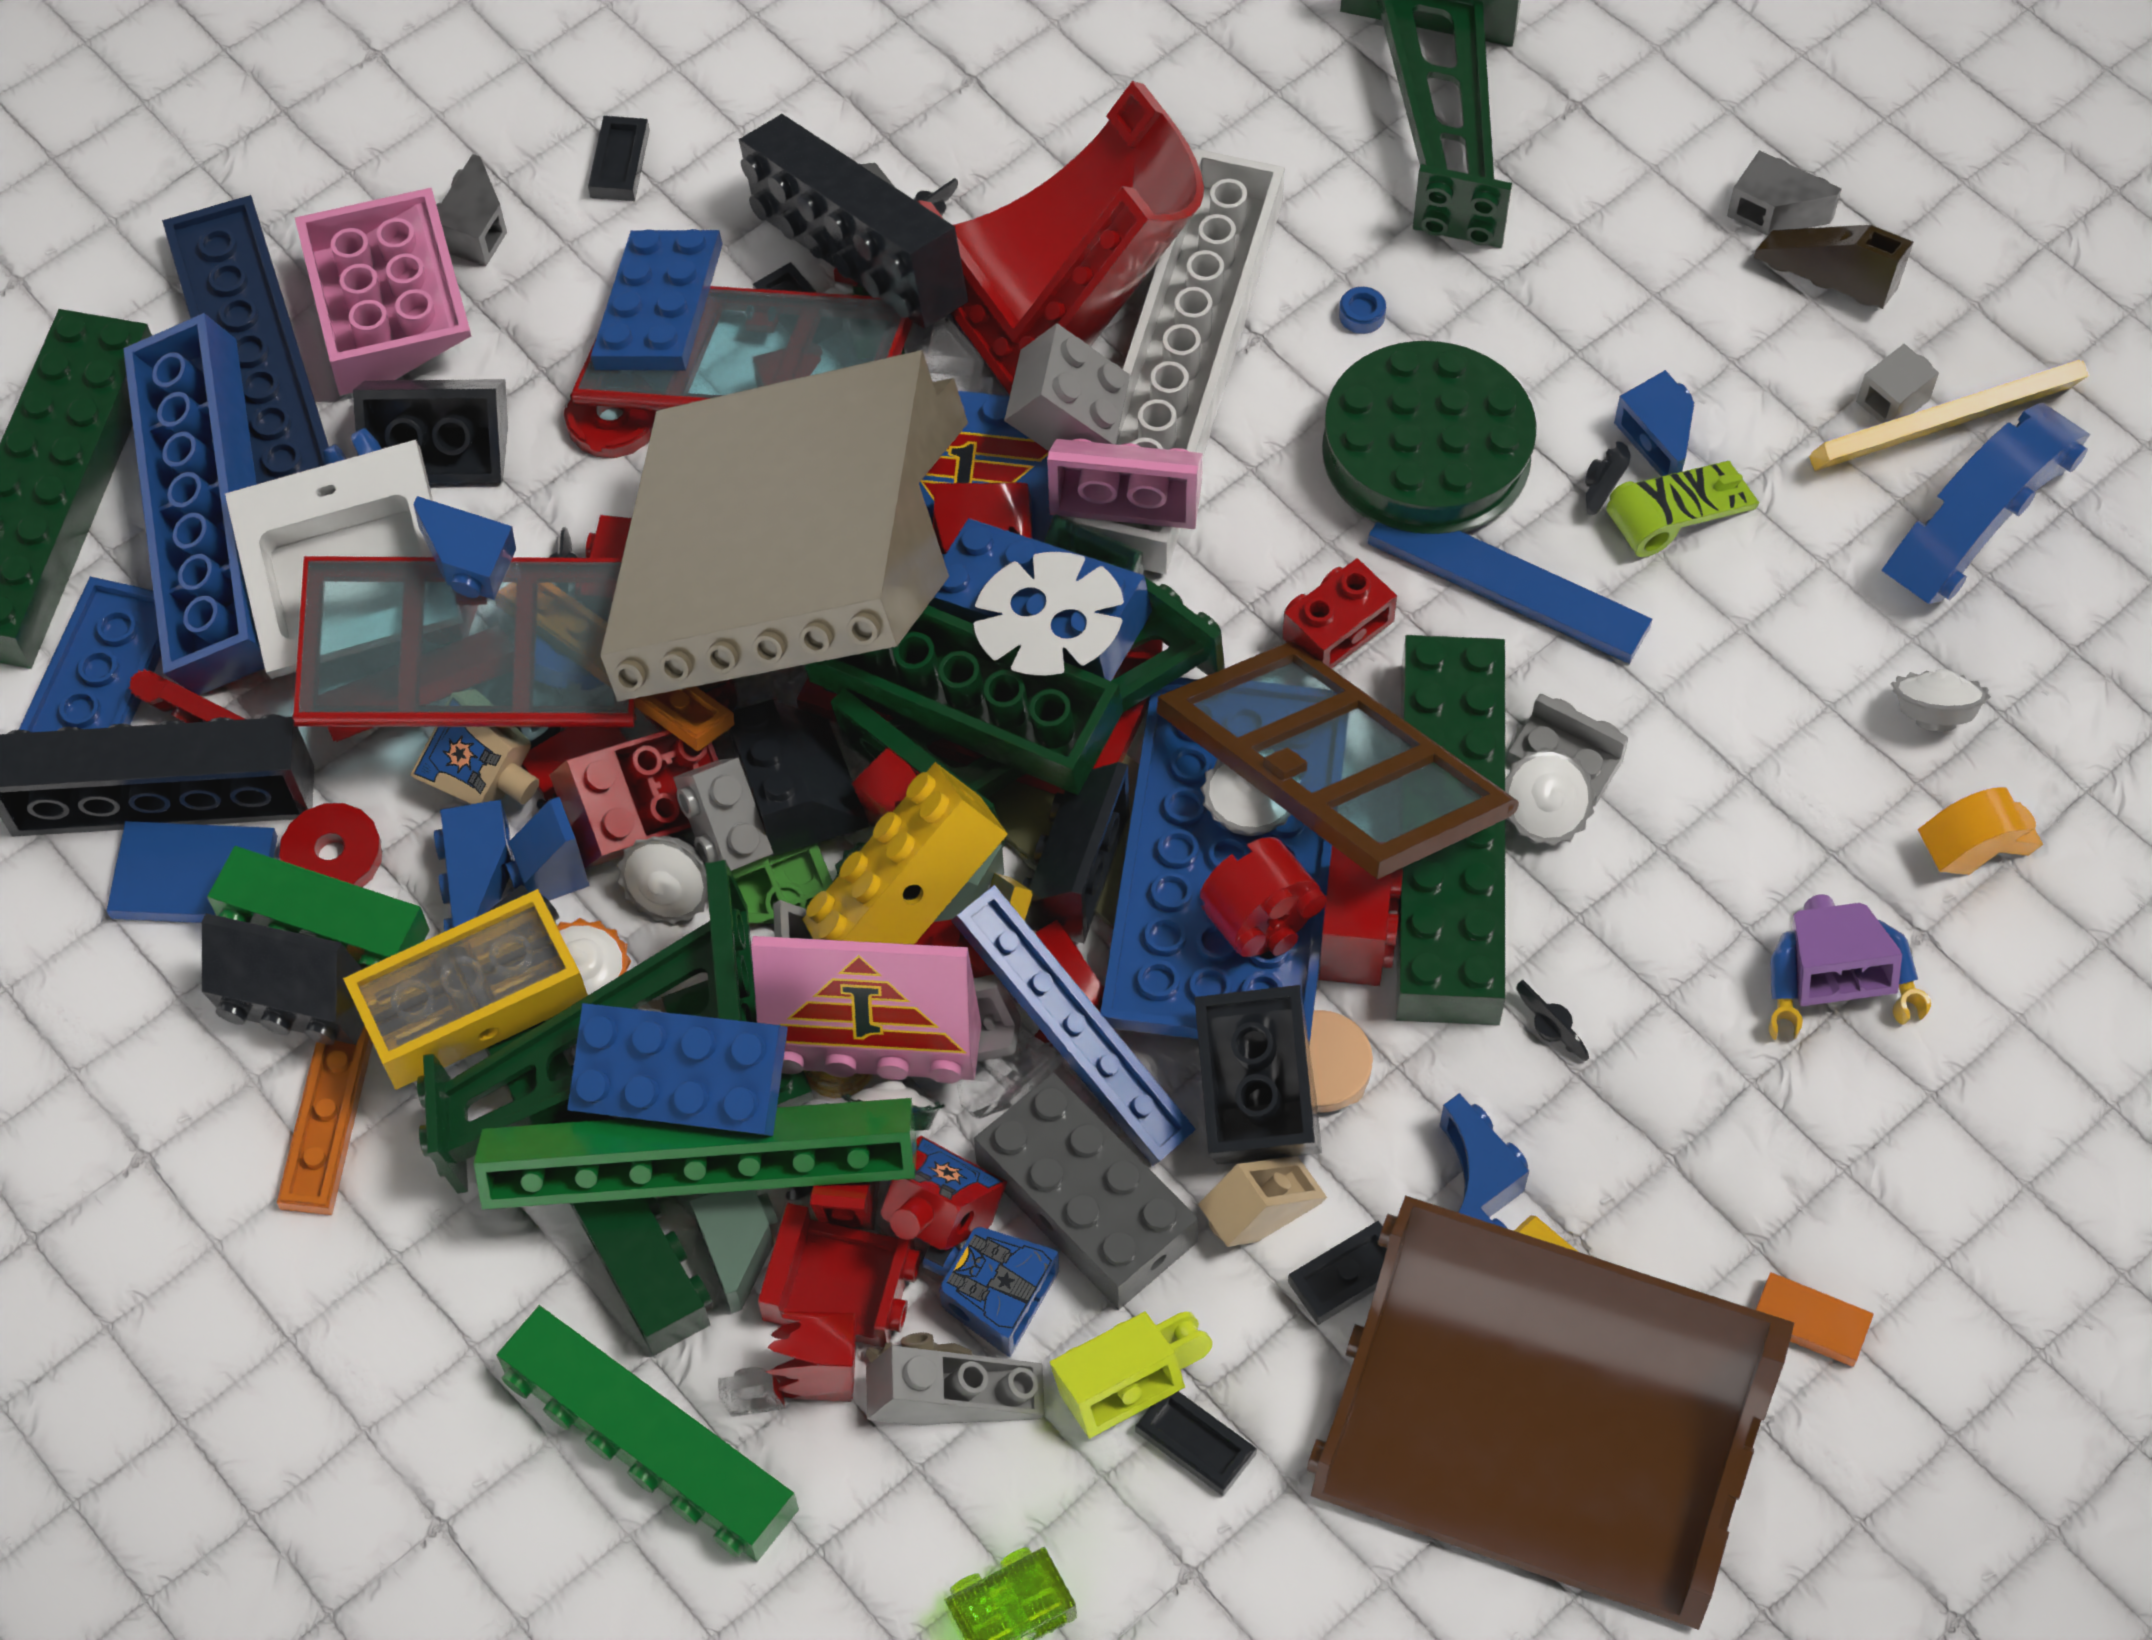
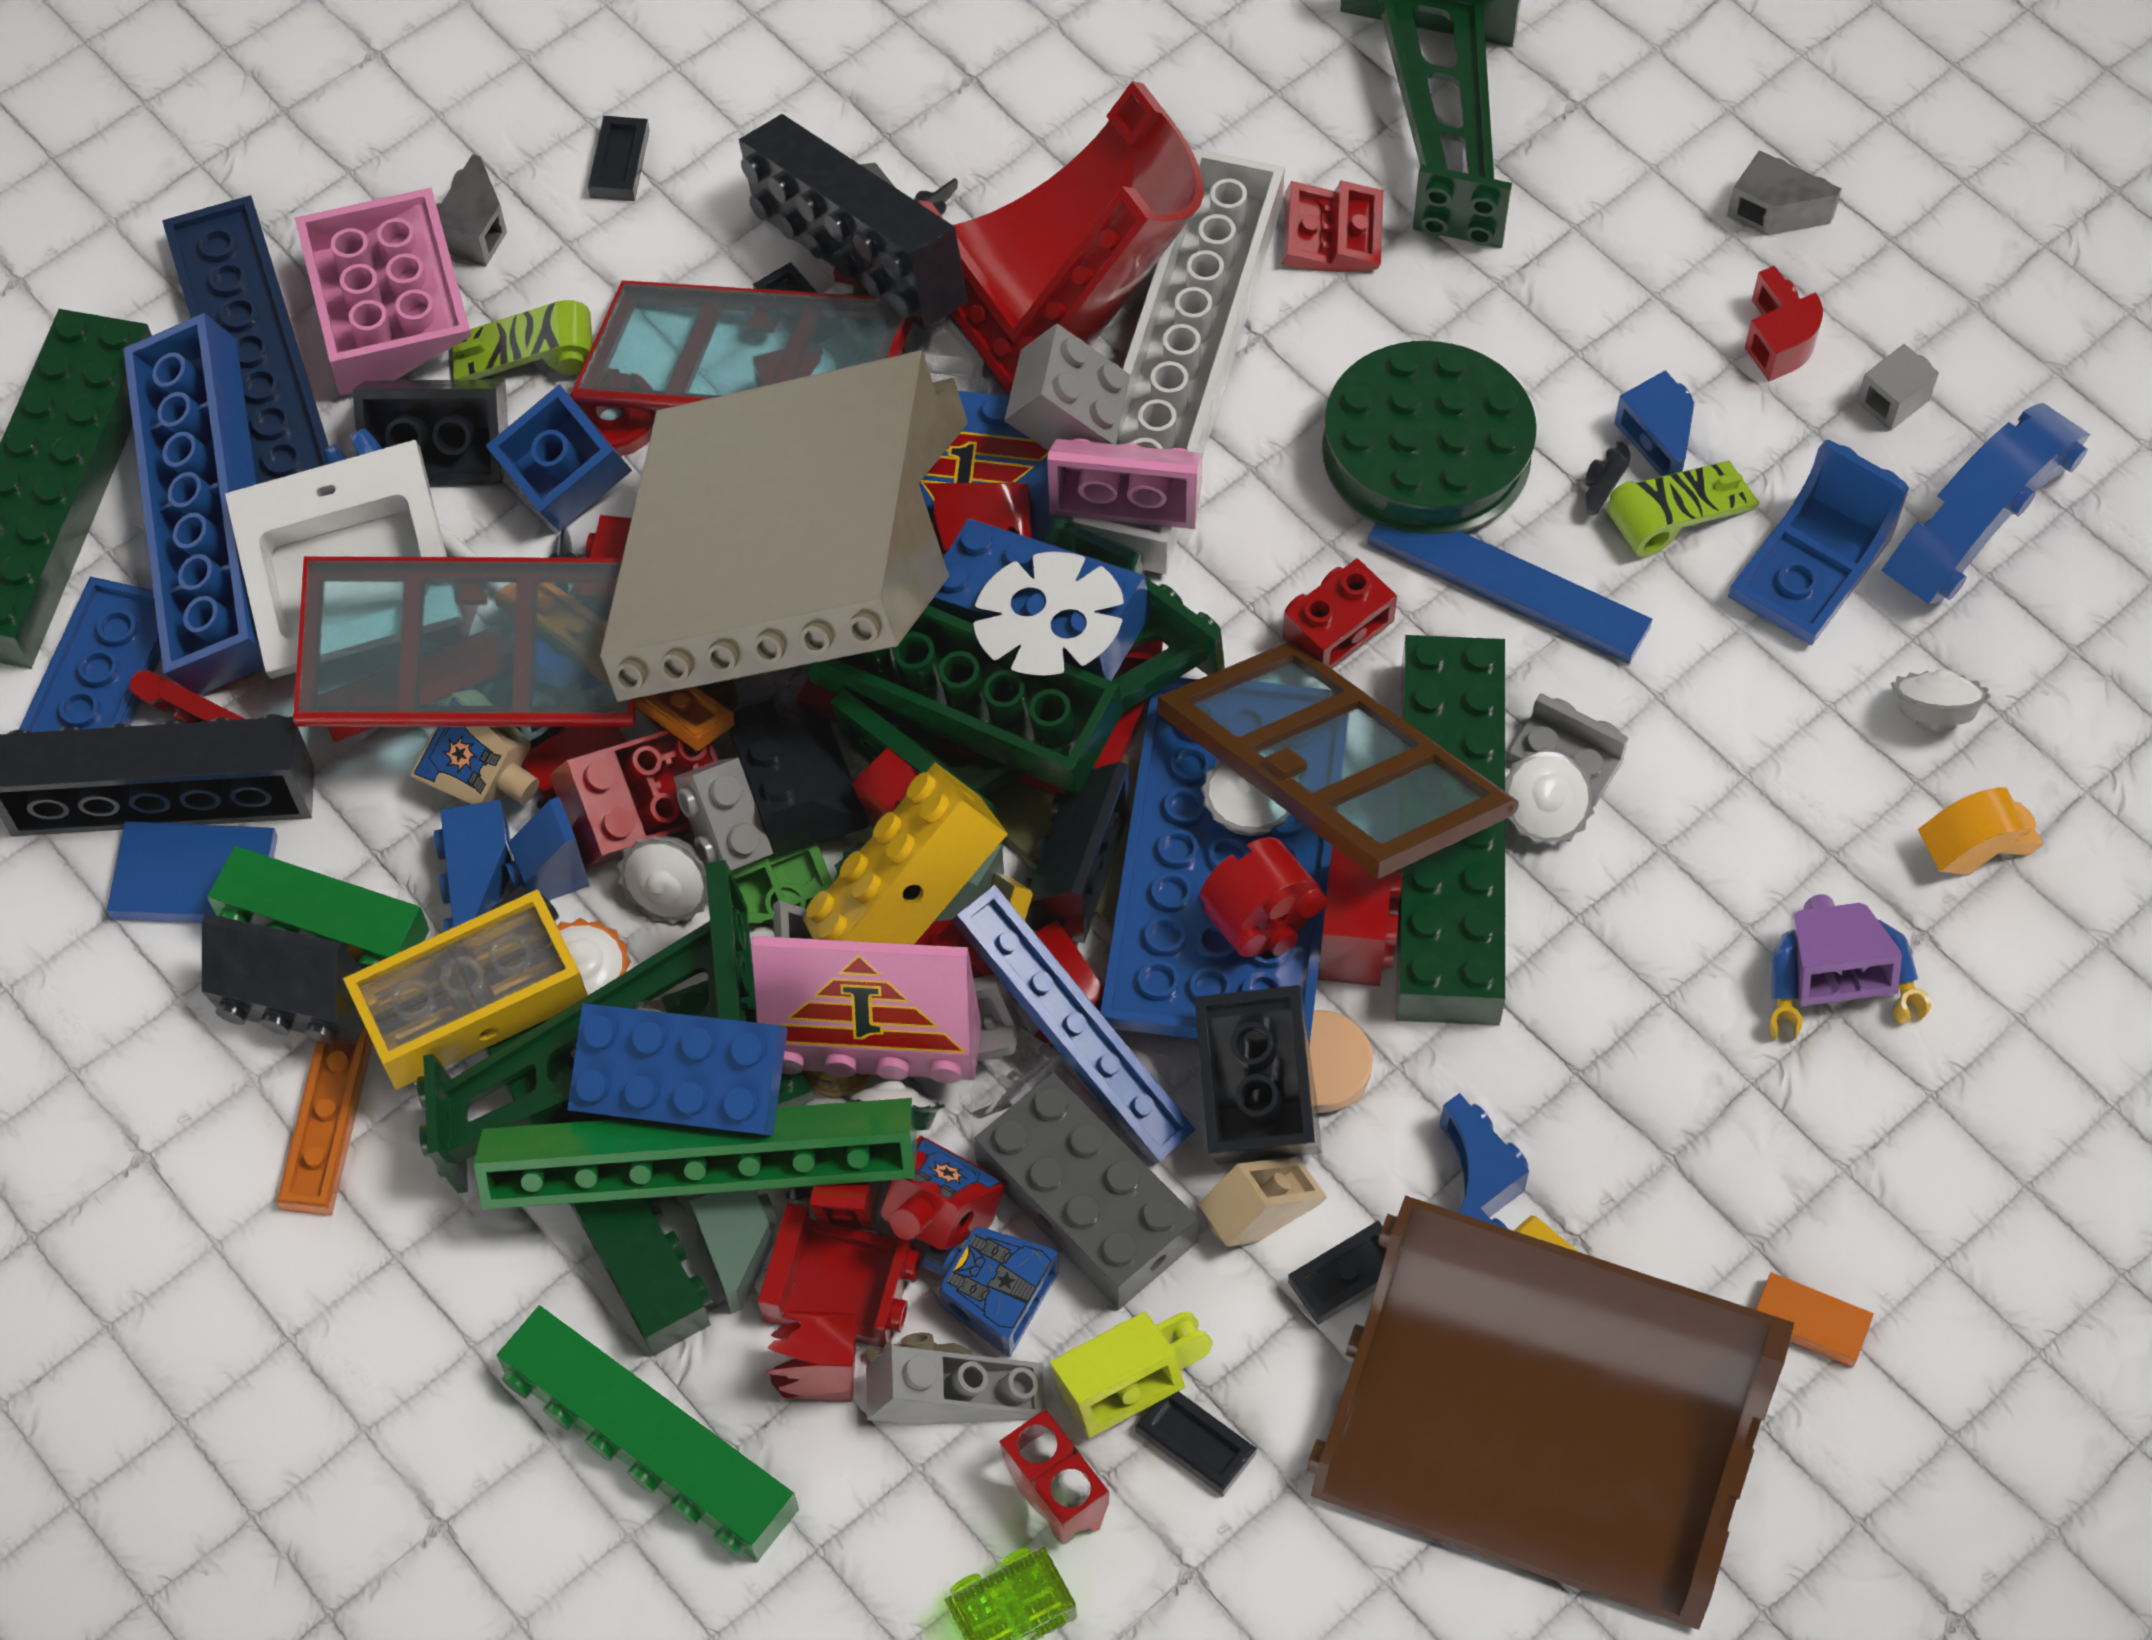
(328, 825): red tile -> none
(467, 547): blue slope -> none
(553, 332): none -> lime door
(558, 458): none -> blue brick
(657, 300): blue plate -> none
(750, 1392): clear plate -> none
(1062, 1520): none -> red piece
(1332, 228): none -> red slope
(1362, 310): blue tile -> none
(1552, 1021): black piece -> none
(1788, 326): none -> red brick
(1822, 543): none -> blue bracket
(1843, 258): dark brown slope -> none
(1948, 415): tile -> none

